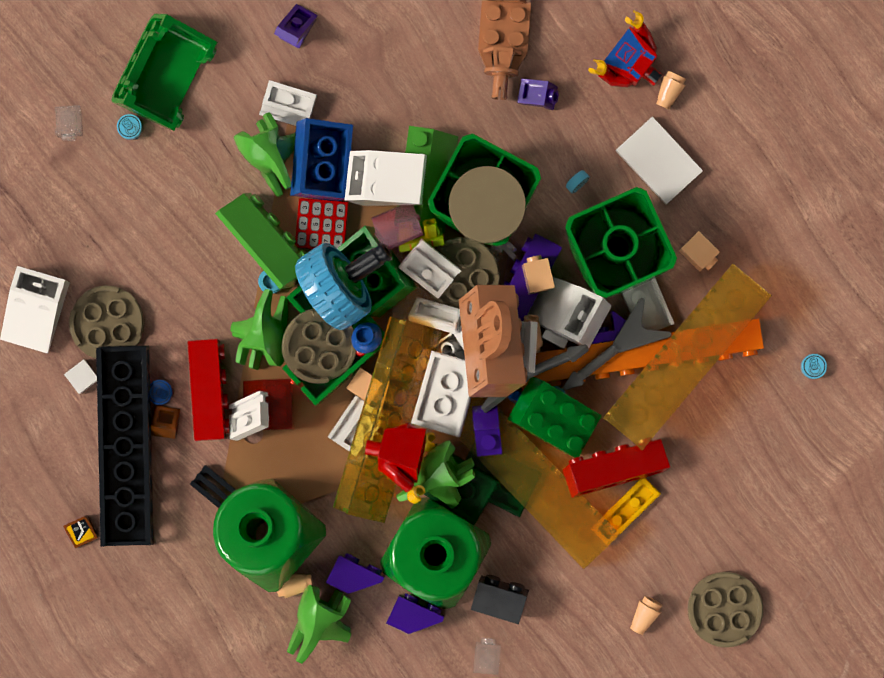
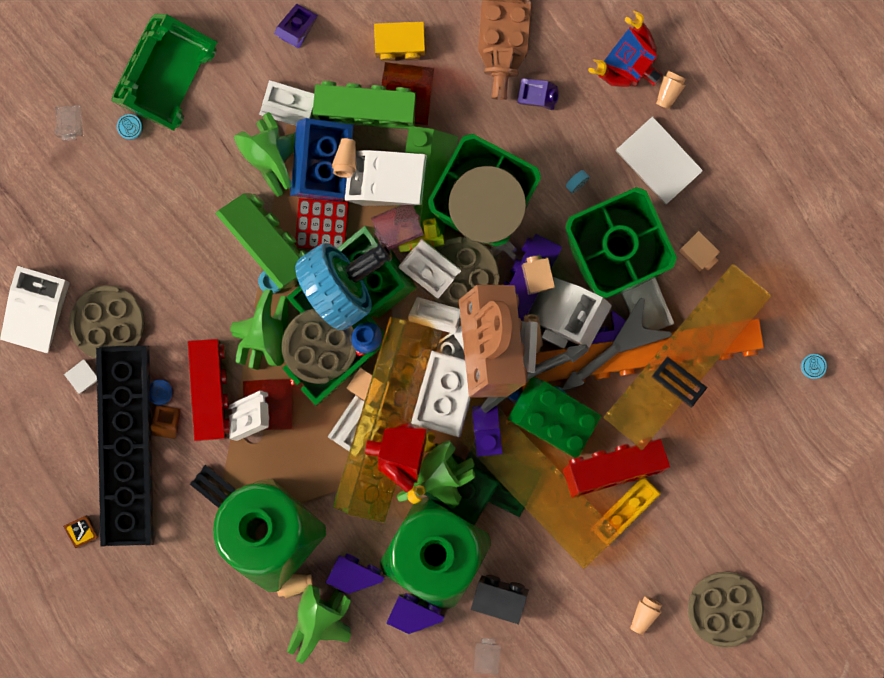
(345, 159): none -> light nougat cone
(365, 106): none -> bright green slope
(399, 40): none -> yellow brick
(416, 78): none -> clear red slope
(696, 395): none -> black tile

